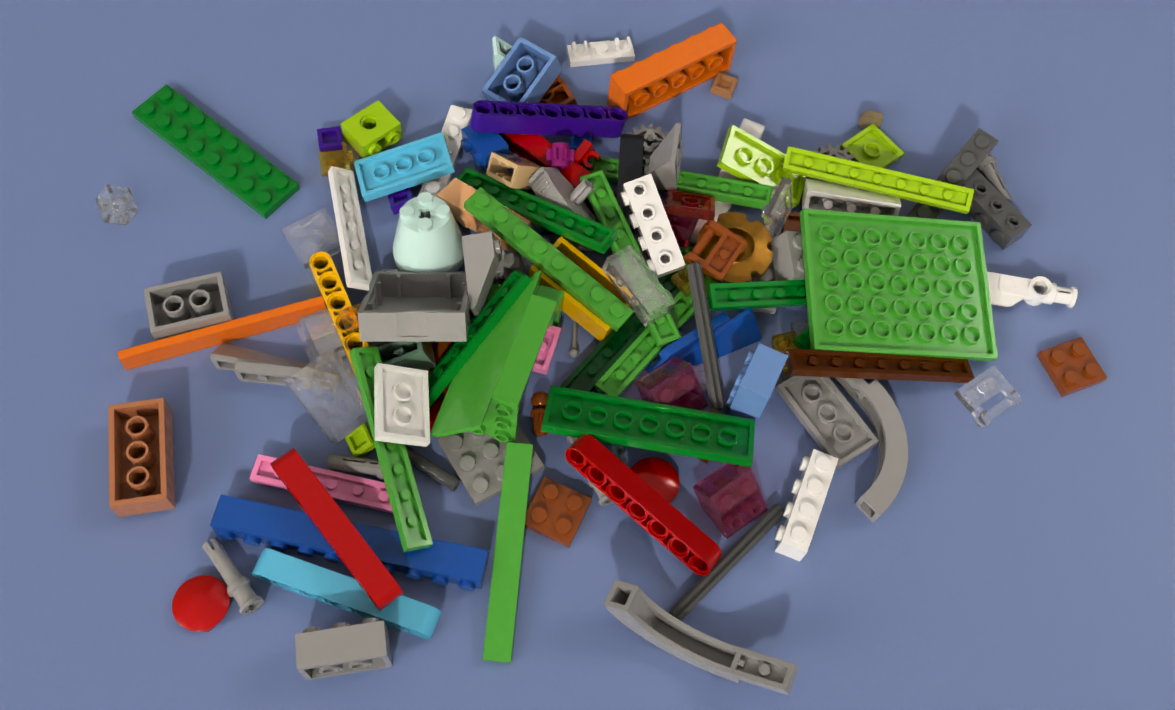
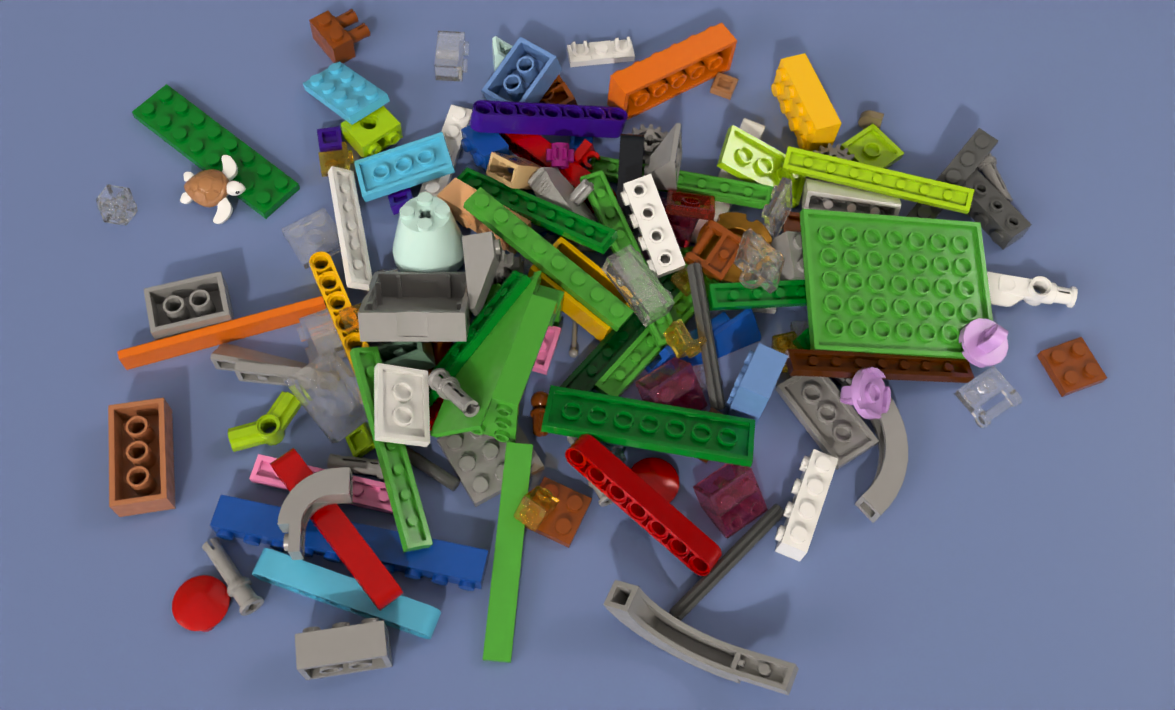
(213, 187): none -> animal
(254, 433): none -> lime piece
(307, 497): none -> light grey arch
(333, 39): none -> dark orange brick
(346, 92): none -> medium azure plate
(449, 389): none -> light grey pin
(450, 56): none -> clear brick
(535, 507): none -> clear yellow bracket
(681, 341): none -> clear yellow bracket
(759, 262): none -> clear plate
(805, 103): none -> yellow brick
(867, 393): none -> lavender tile
(984, 342): none -> lavender tile

